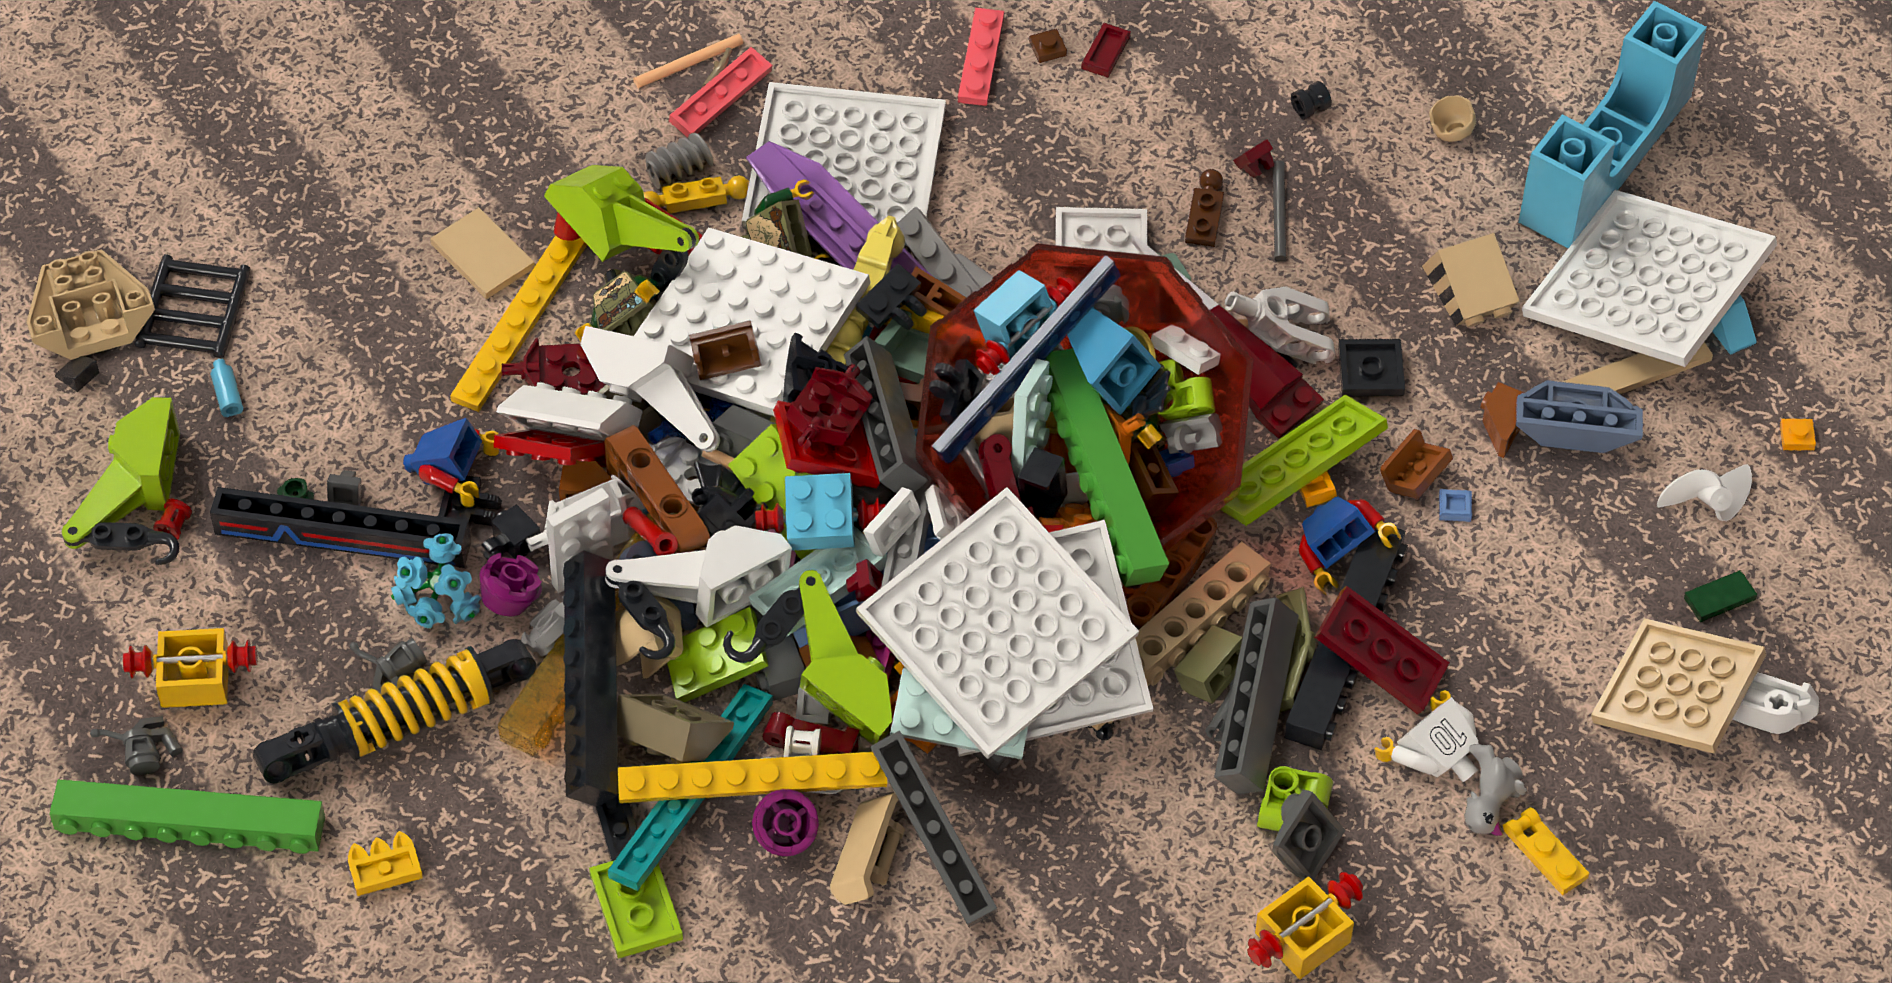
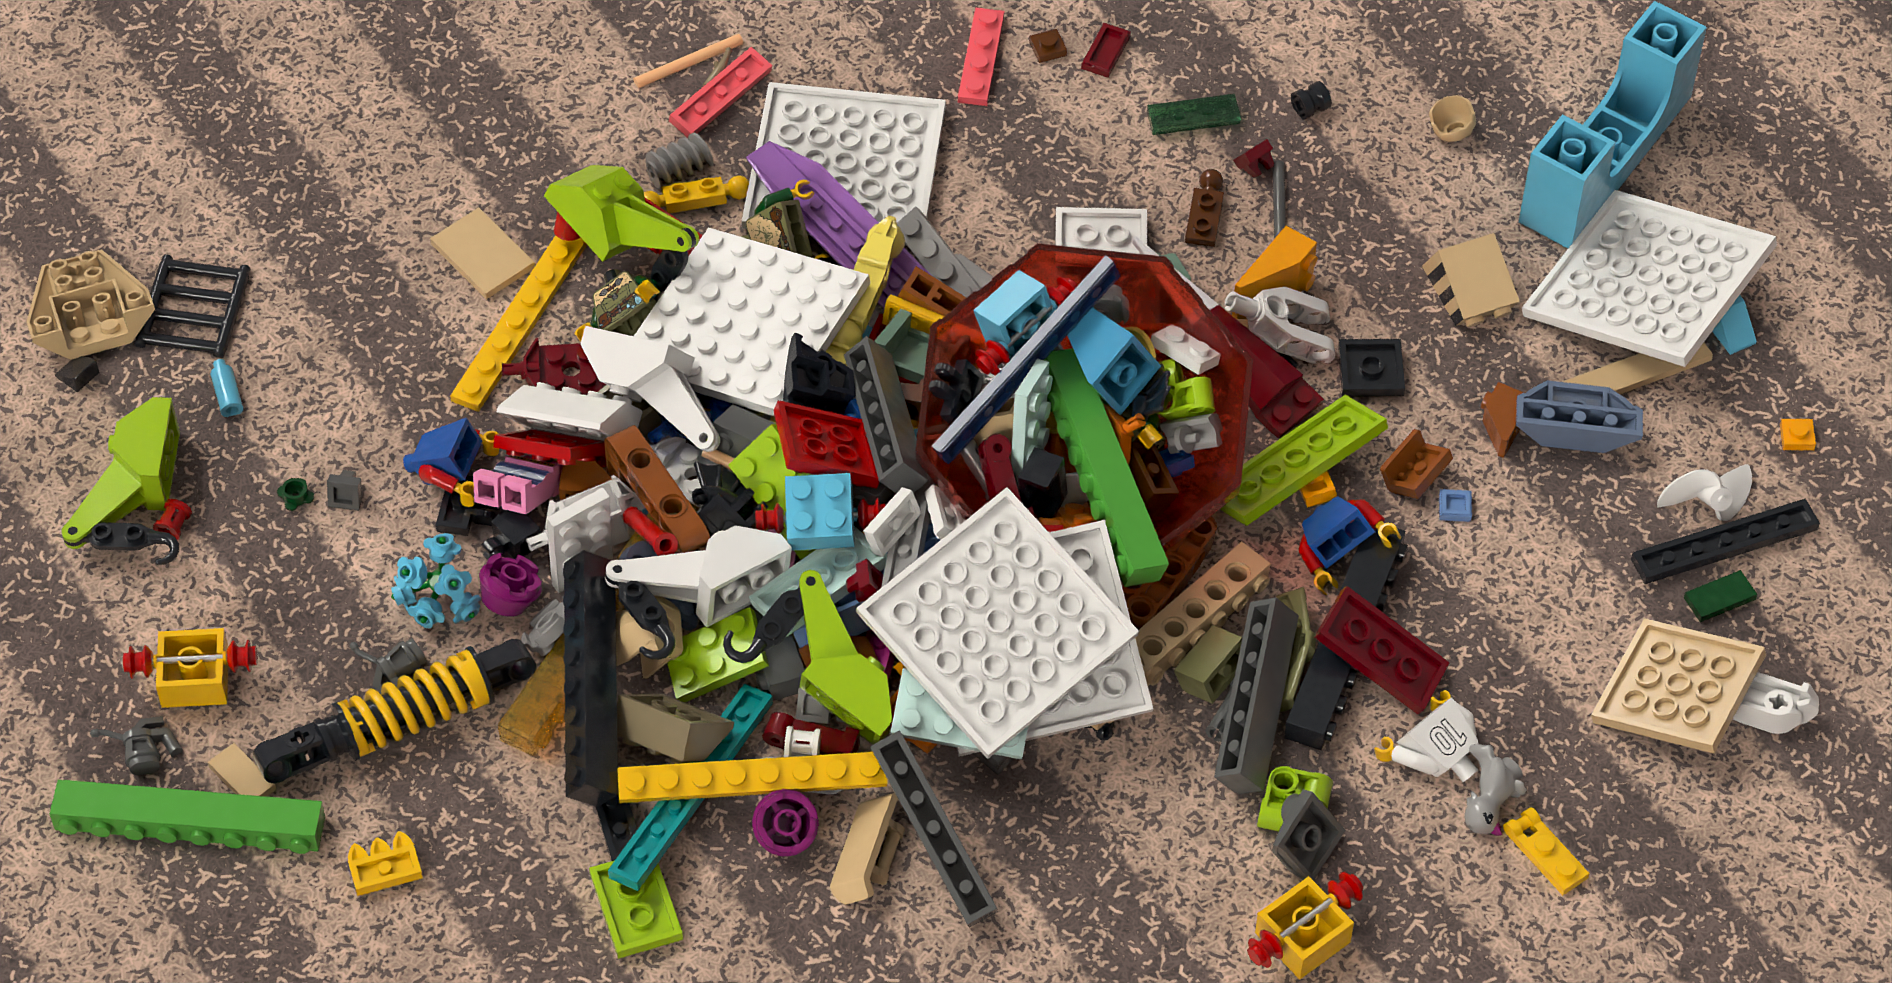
(240, 772): none -> tan tile
(333, 525): black brick -> none
(517, 481): none -> bright pink hips
(725, 350): reddish brown hinge -> none
(833, 394): dark red plate -> none
(889, 296): black hinge -> none
(1193, 114): none -> clear green plate
(1284, 263): none -> light orange slope
(1725, 541): none -> black plate

